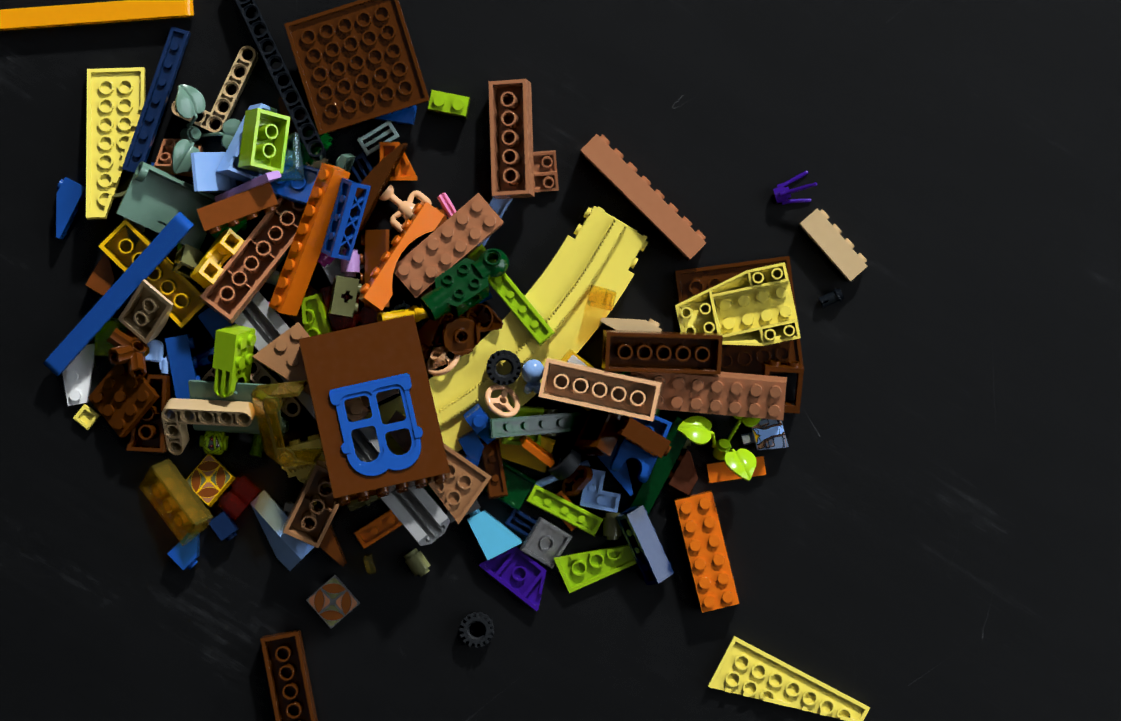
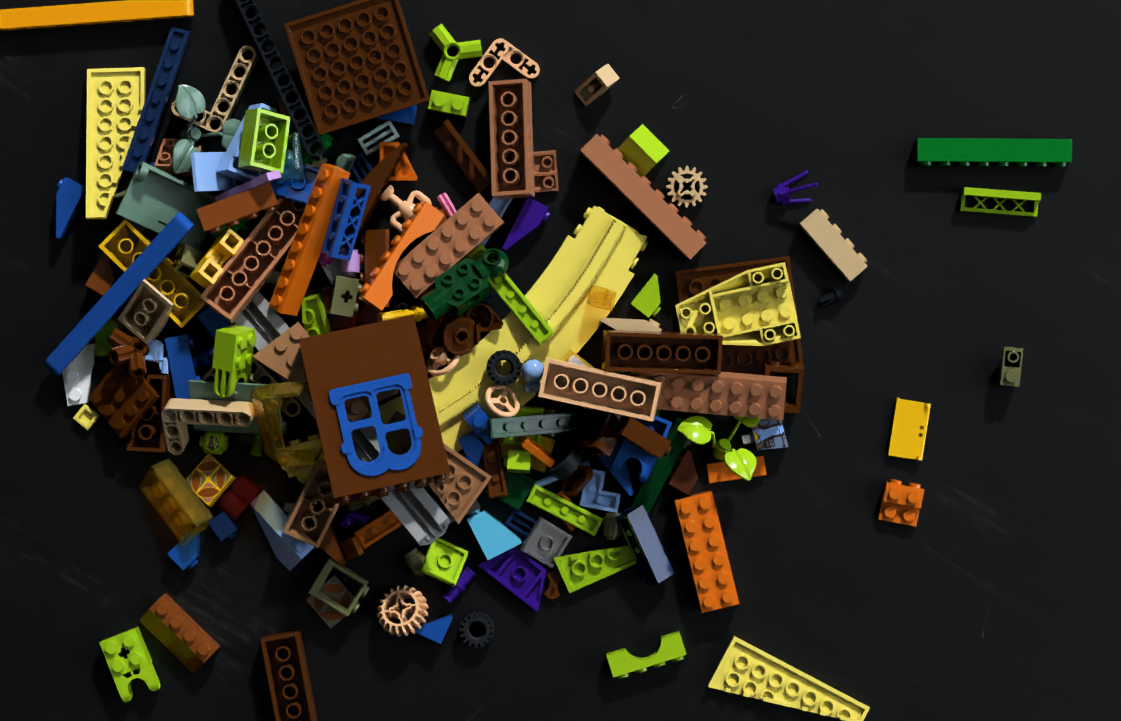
(134, 665): none -> lime brick
(179, 633): none -> dark orange slope
(315, 590): none -> olive window
(352, 517): none -> dark purple arm
(352, 547): none -> dark orange plate
(369, 563): clear yellow tile -> none
(394, 606): none -> light nougat gear
(435, 629): none -> blue slope
(444, 41): none -> lime piece
(444, 561): none -> lime tile
(463, 156): none -> reddish brown fence
(463, 580): none -> dark purple pin
(505, 56): none -> light nougat beam
(518, 461): none -> lime brick
(528, 219): none -> dark purple slope
(554, 578): none -> reddish brown piece
(597, 84): none -> tan slope
(643, 150): none -> lime slope
(648, 298): none -> lime slope
(670, 648): none -> lime arch
(693, 193): none -> tan gear
(901, 502): none -> orange plate
(909, 429): none -> yellow door
(993, 151): none -> green brick
(1000, 194): none -> lime fence
(1010, 366): none -> olive slope

